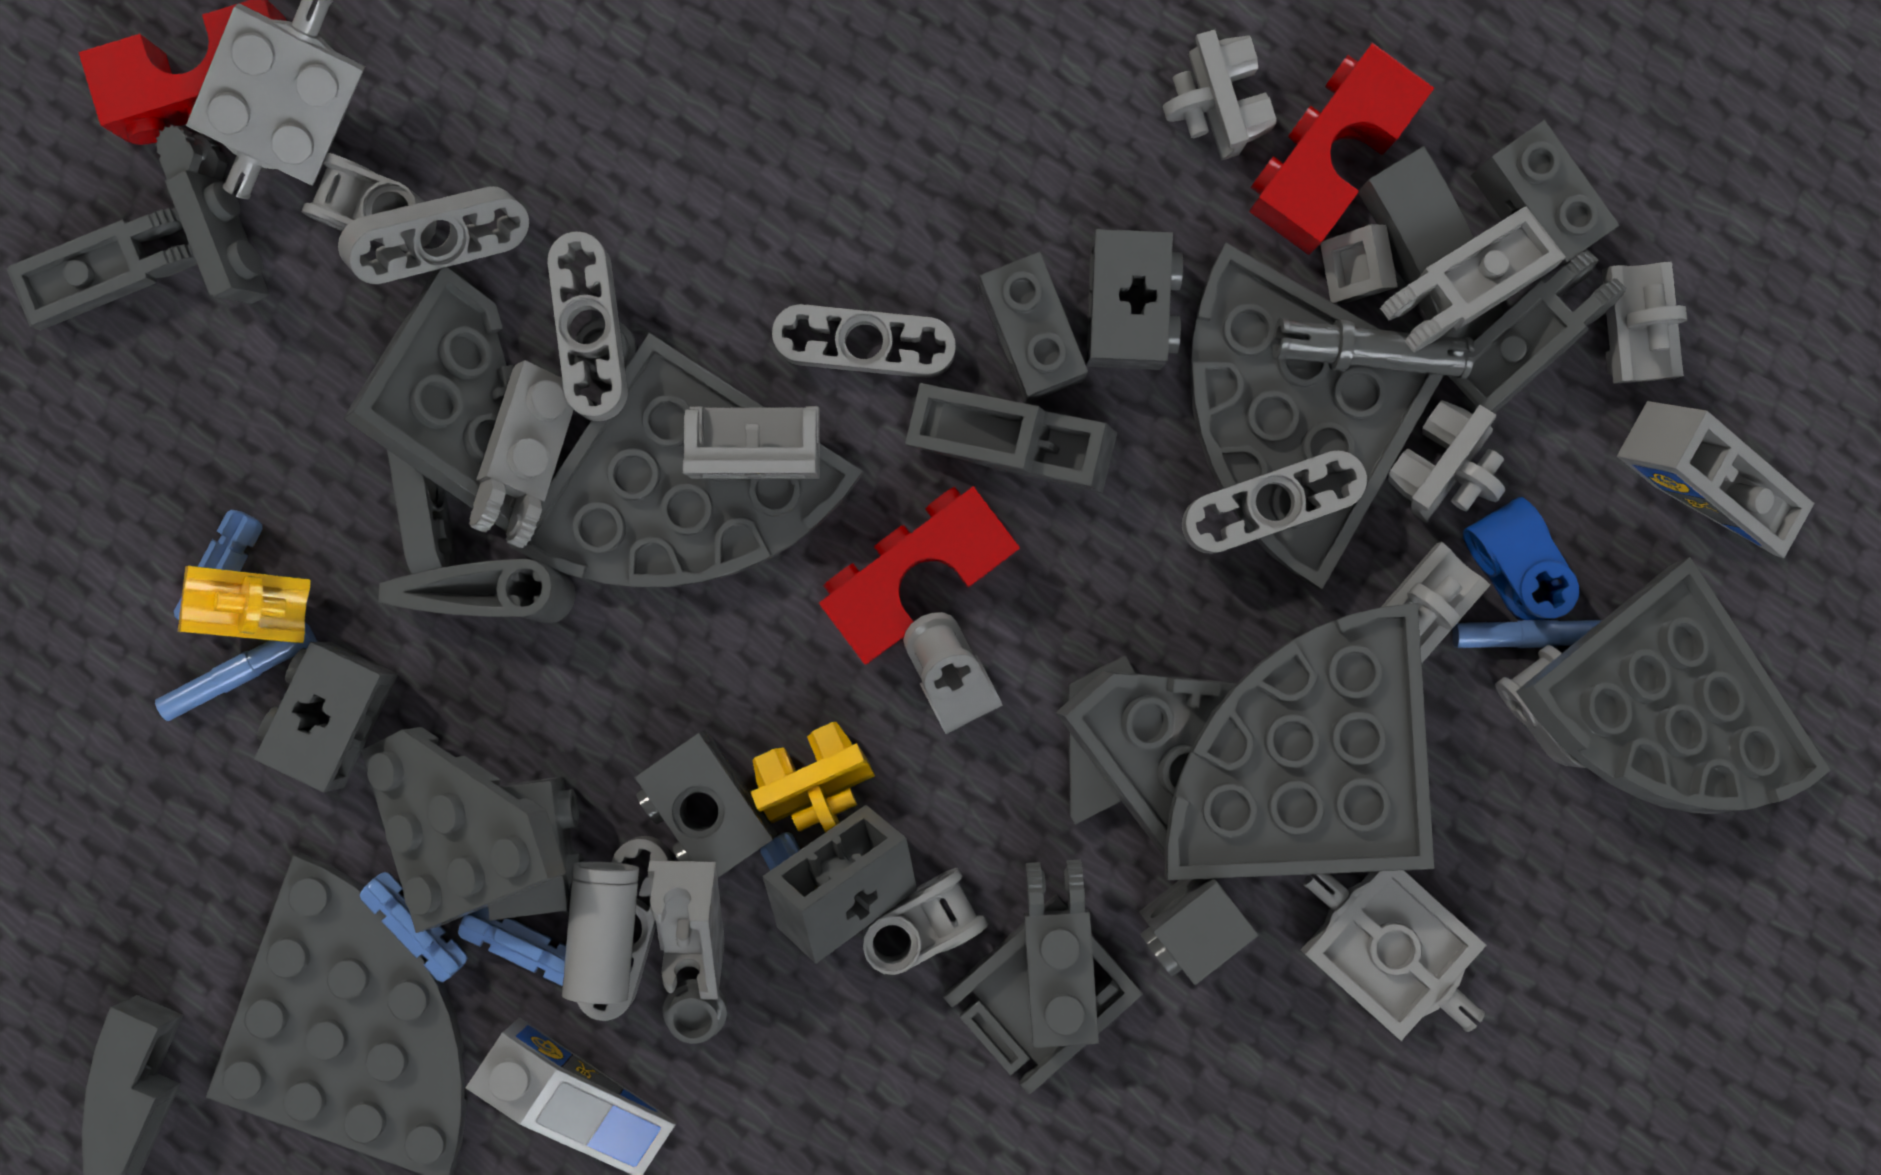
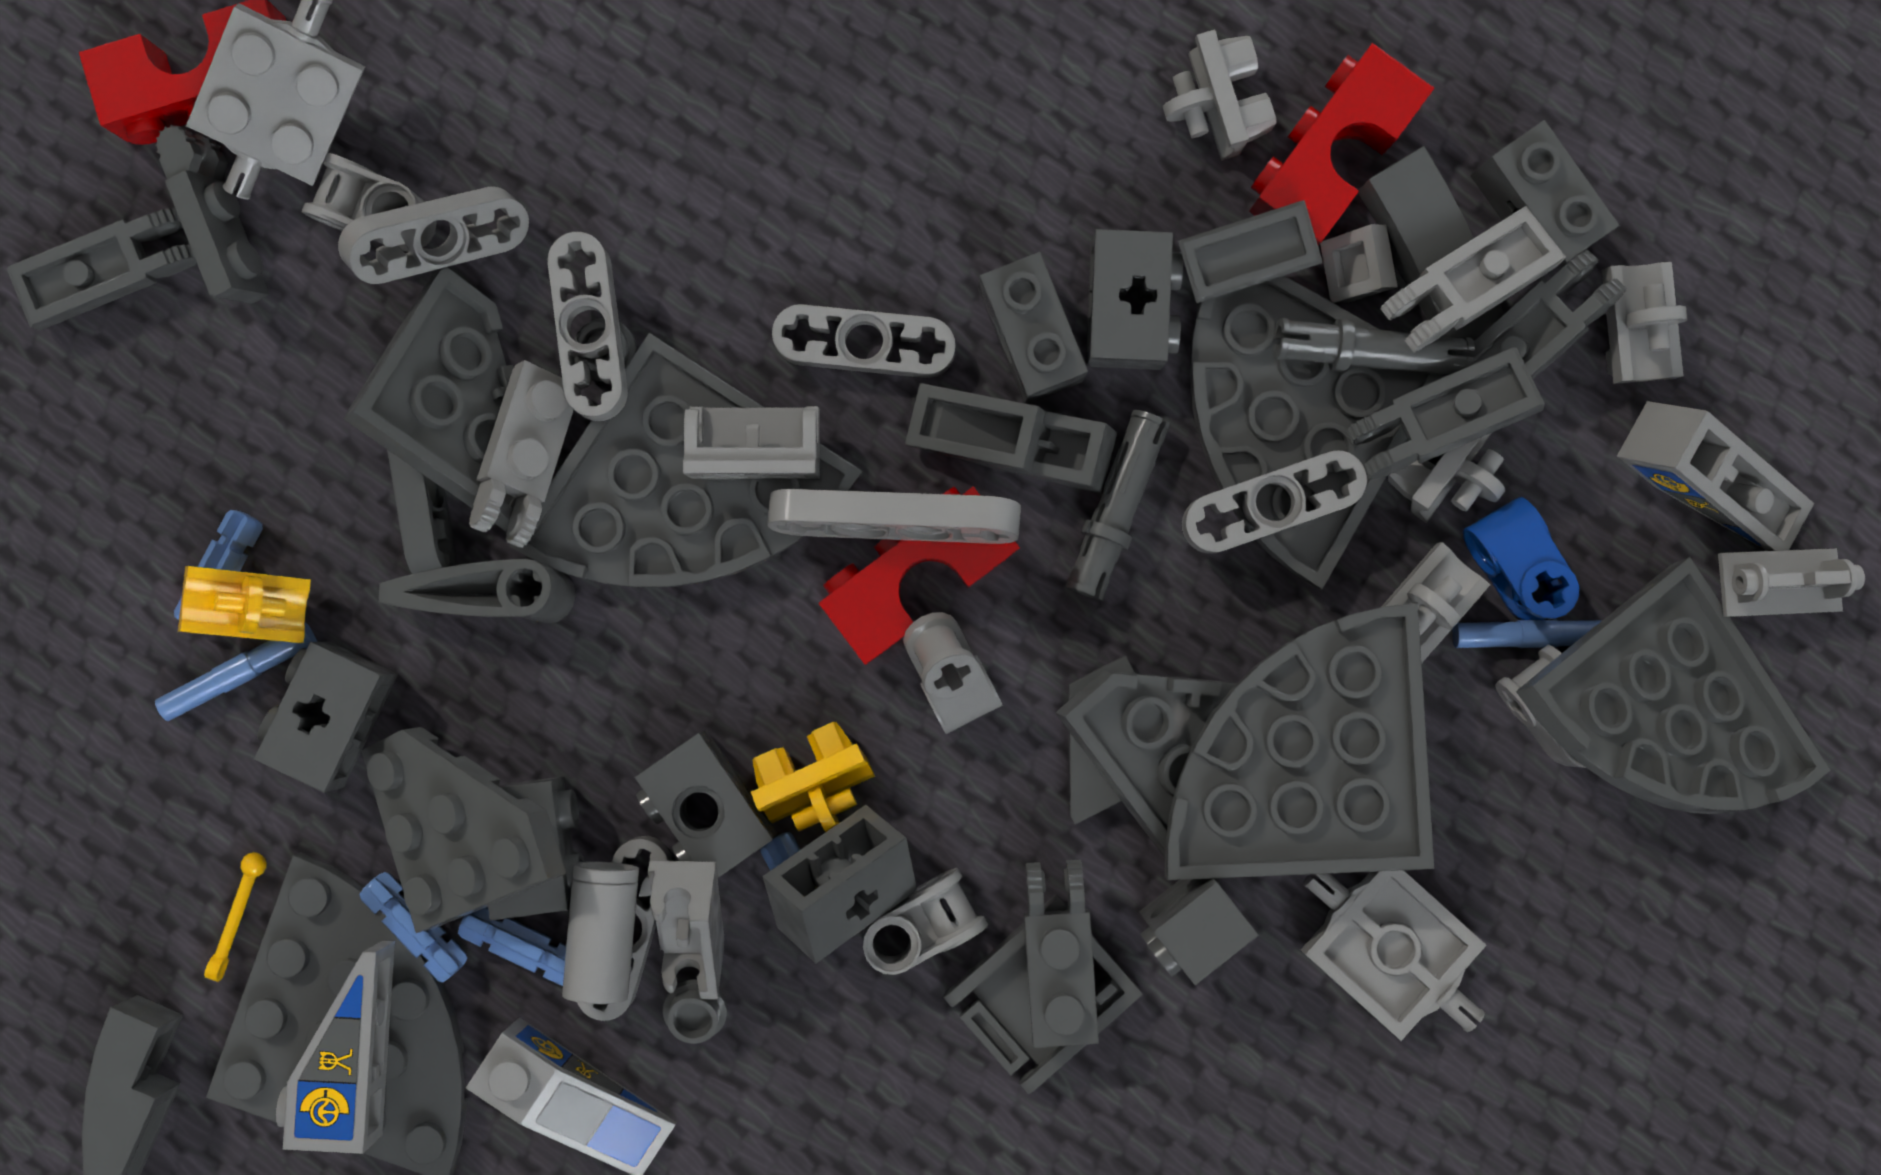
(252, 866): none -> yellow hinge
(340, 1081): none -> slope
(894, 516): none -> light grey beam
(1112, 519): none -> dark grey pin
(1250, 251): none -> dark grey tile
(1451, 412): none -> dark grey hinge
(1786, 582): none -> light grey hinge

